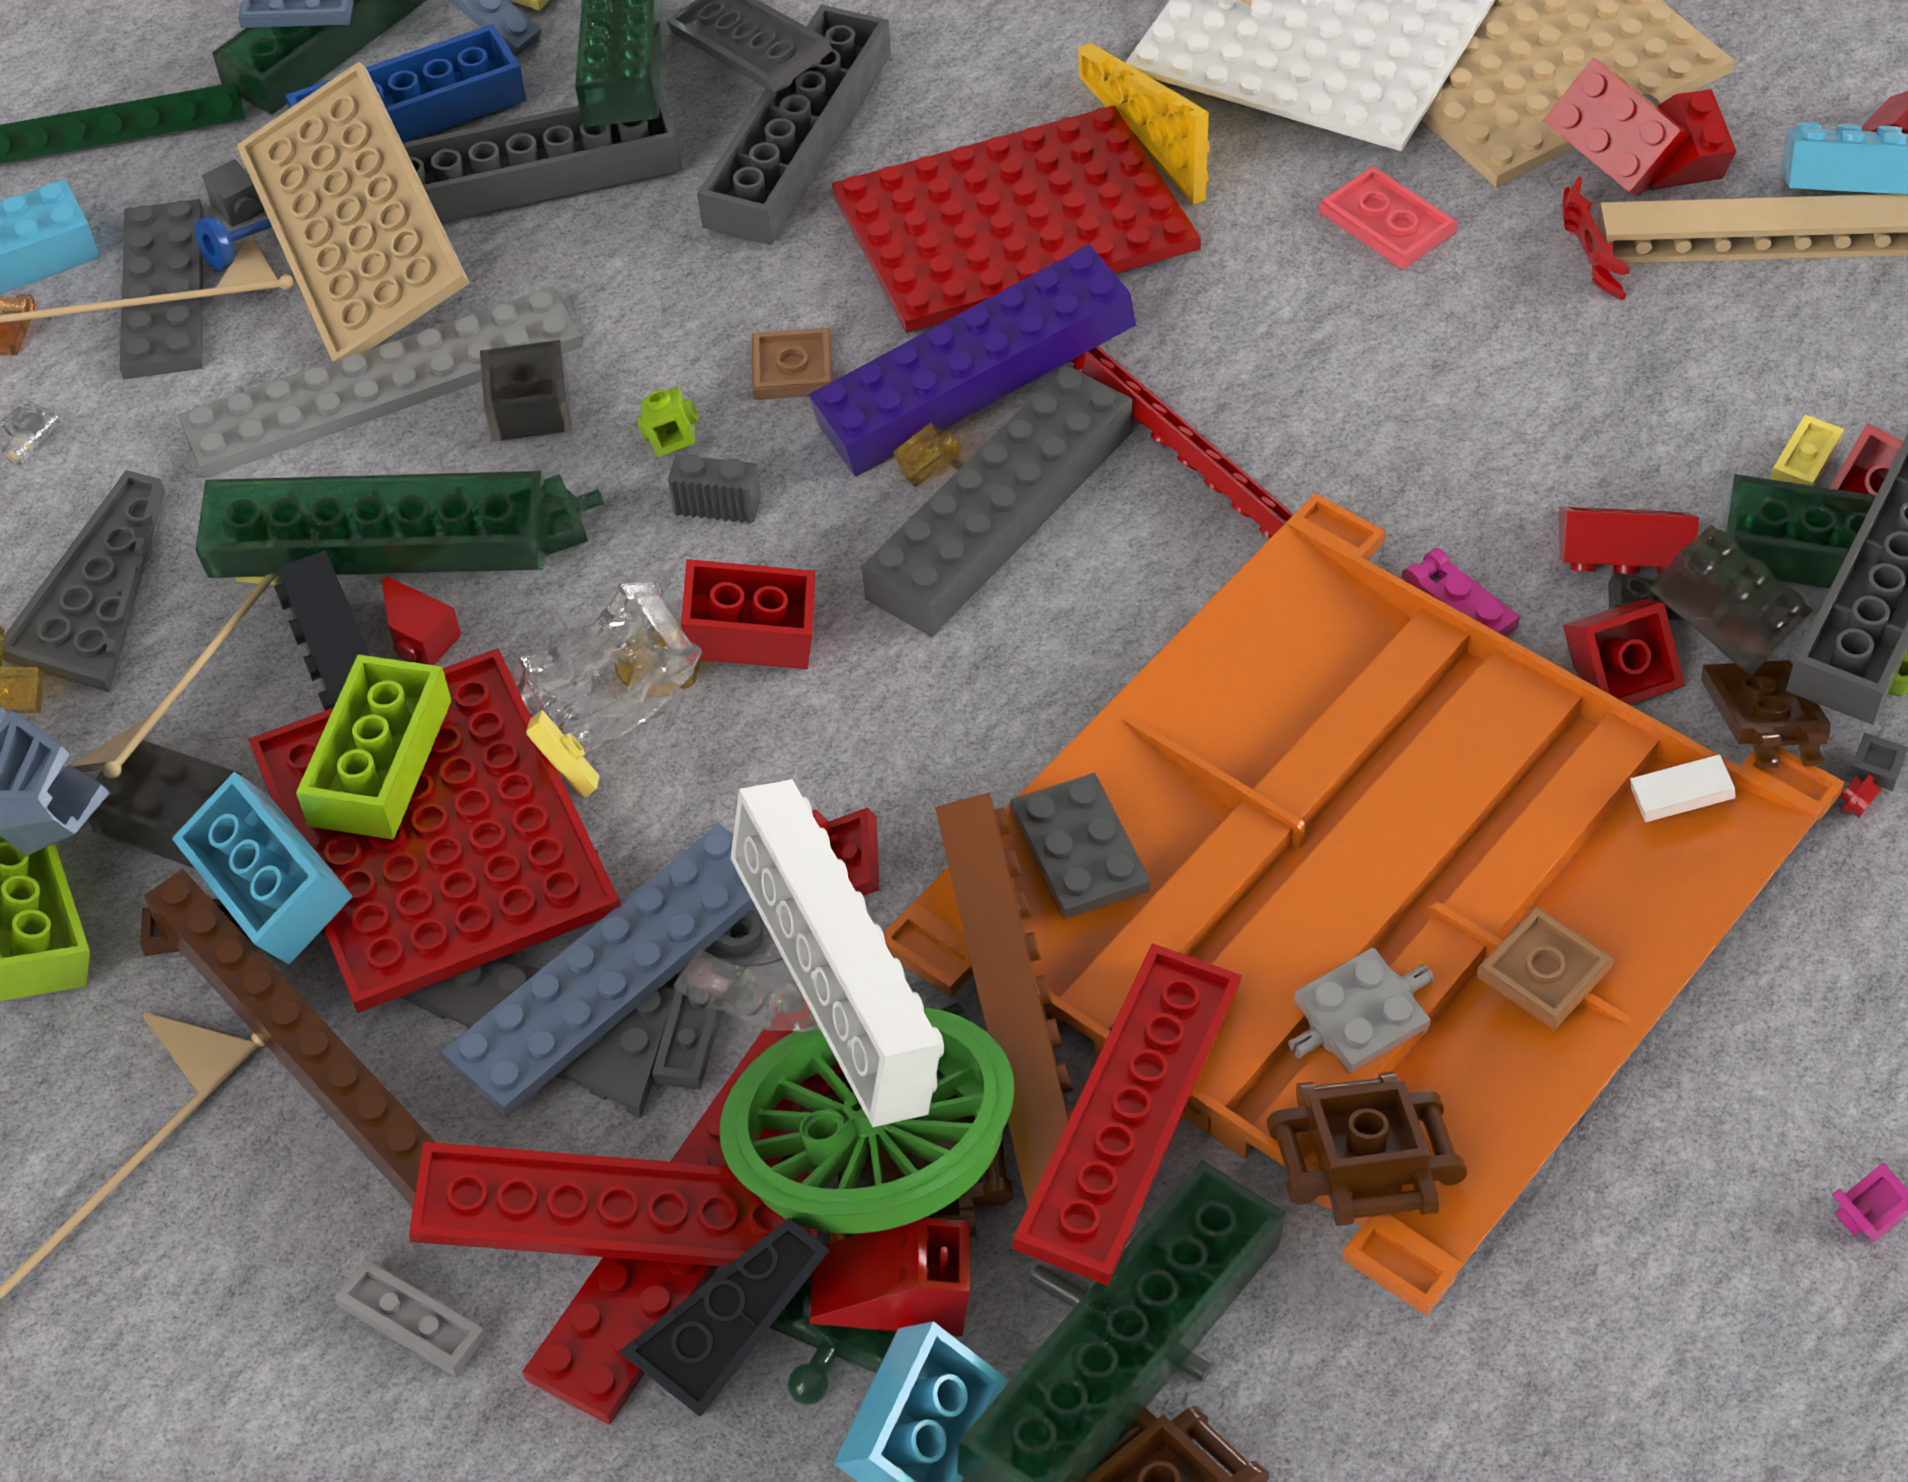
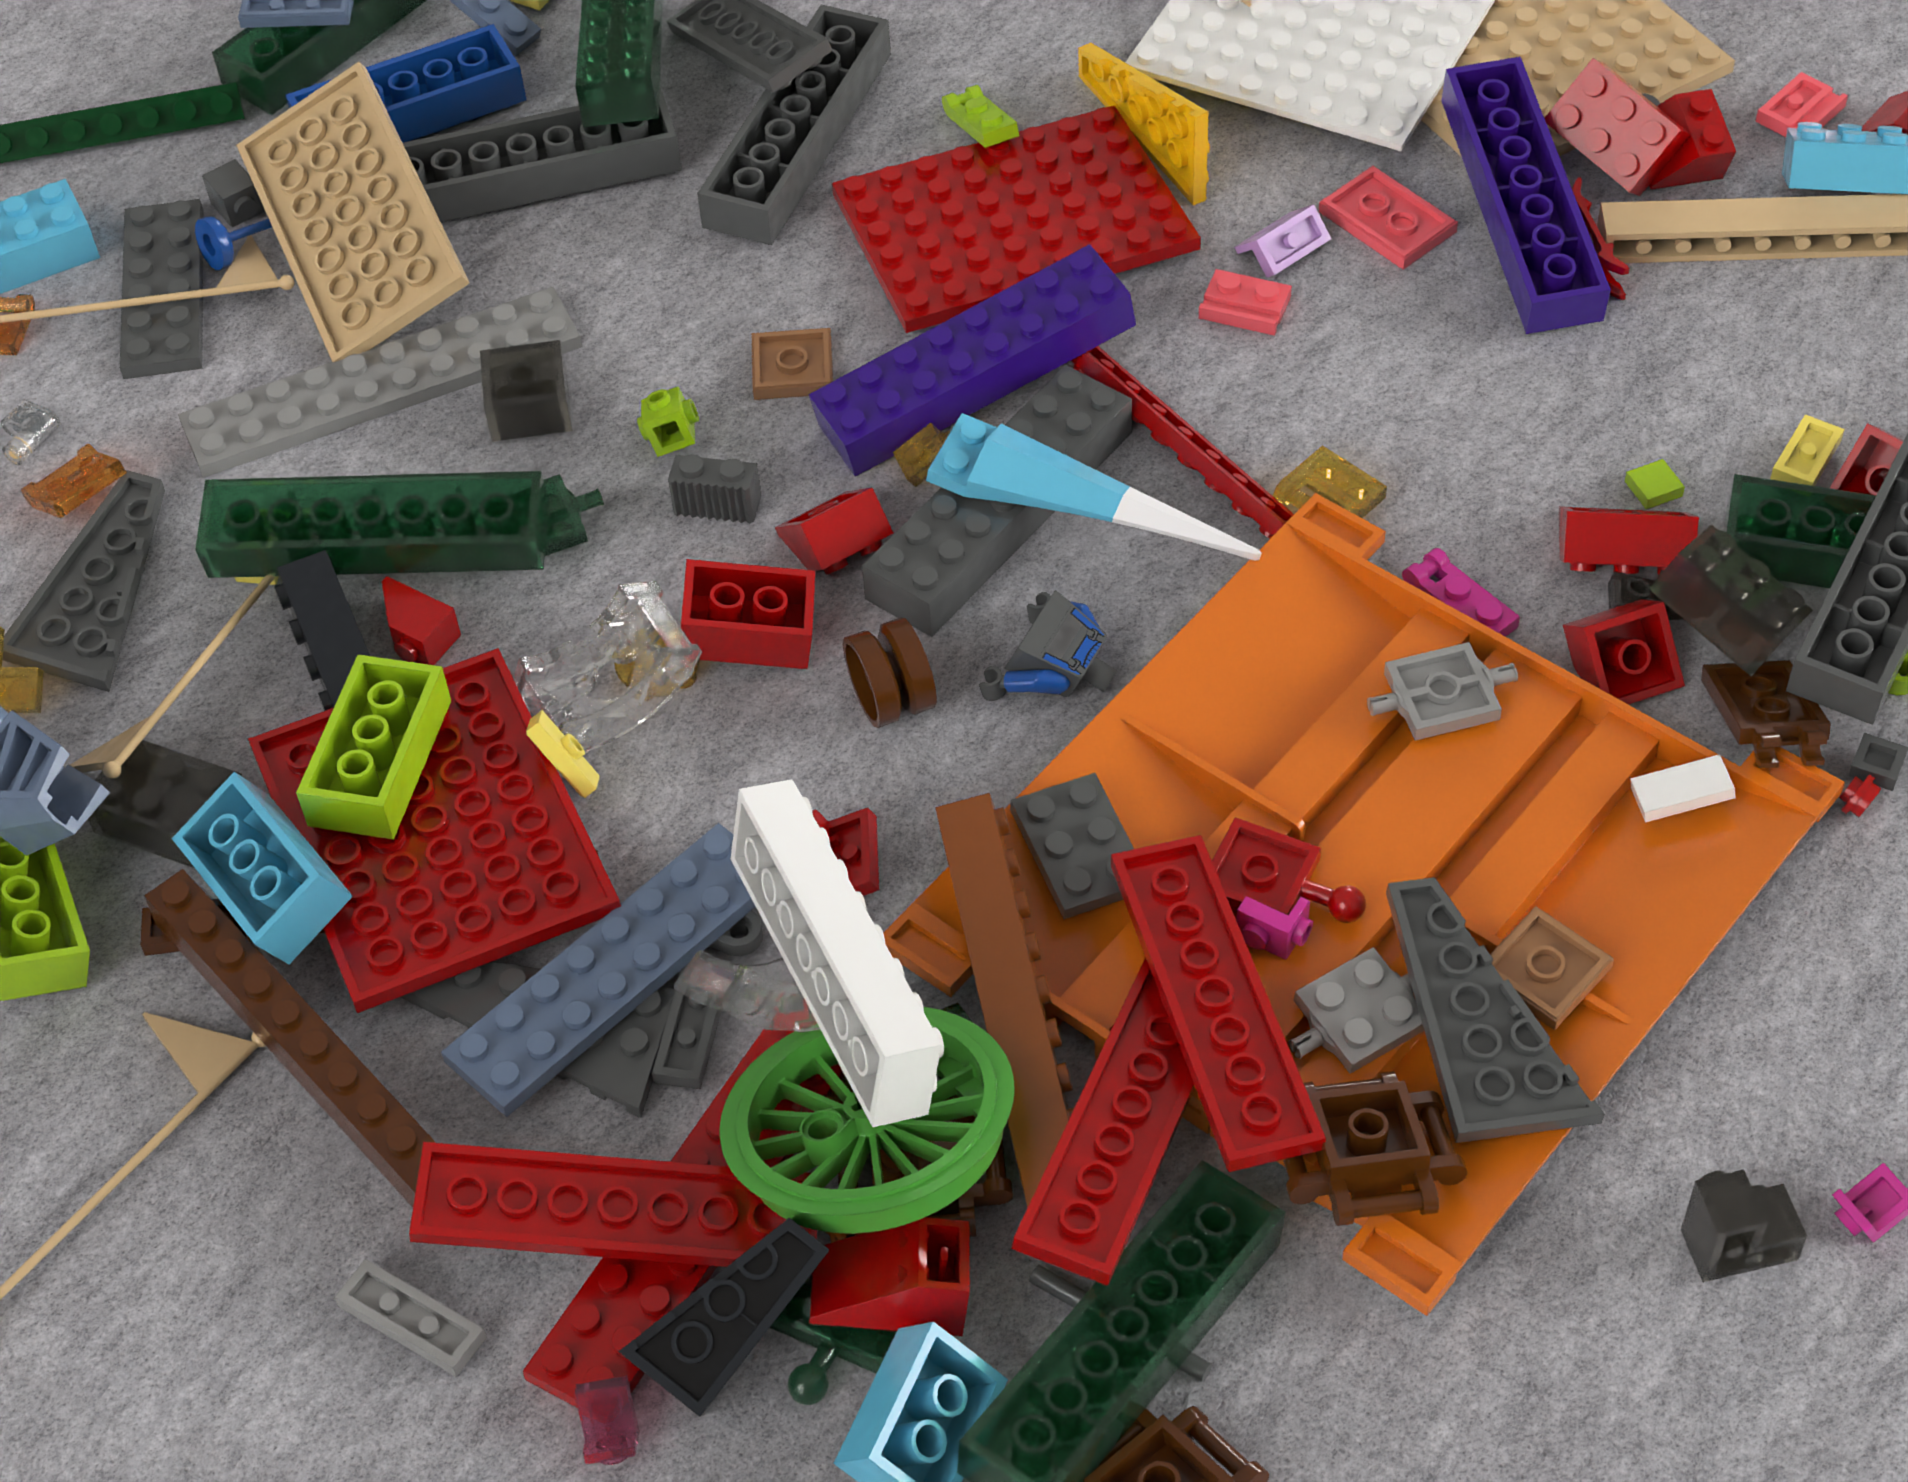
(73, 482): none -> clear orange plate
(607, 1420): none -> clear pink bracket
(837, 530): none -> red slope
(889, 672): none -> reddish brown wheel
(979, 117): none -> lime plate
(1018, 470): none -> medium azure plate
(1053, 653): none -> torso
(1217, 1004): none -> red plate
(1245, 302): none -> coral plate
(1274, 930): none -> dark pink bracket
(1278, 872): none -> red plate
(1286, 240): none -> lavender panel
(1334, 480): none -> clear yellow plate
(1442, 690): none -> light grey plate
(1481, 1035): none -> dark grey wing
(1525, 196): none -> dark purple brick
(1654, 484): none -> lime tile
(1740, 1226): none -> clear smoke brick
(1800, 101): none -> coral plate

